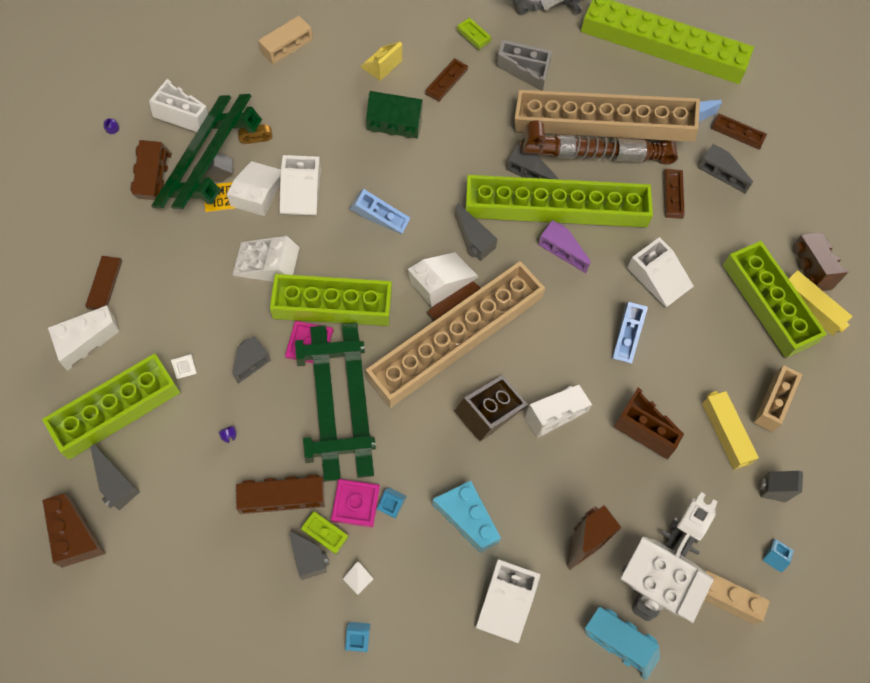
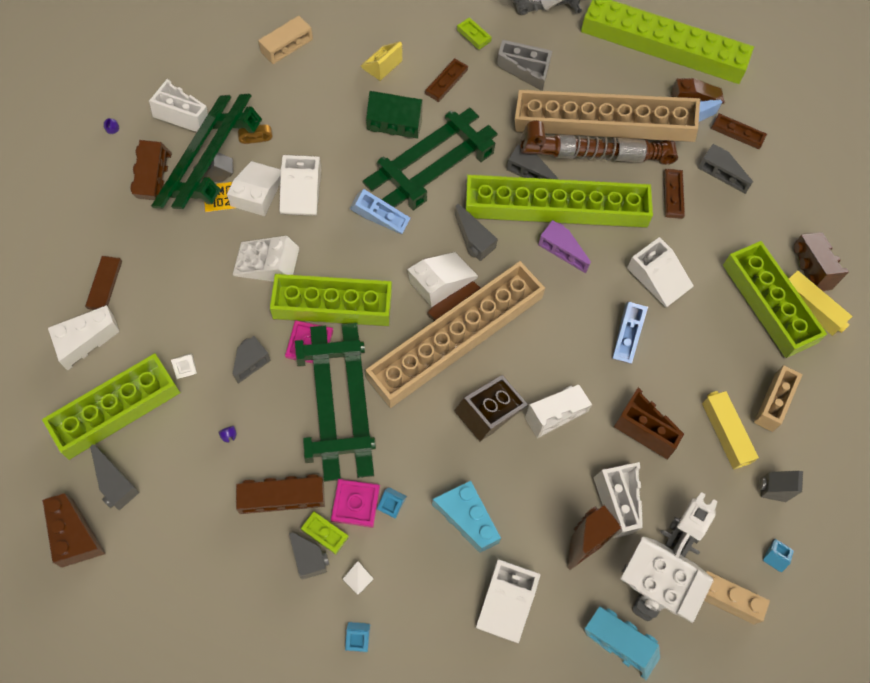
(414, 188): none -> dark green fence
(620, 494): none -> white wedge
(696, 89): none -> reddish brown slope

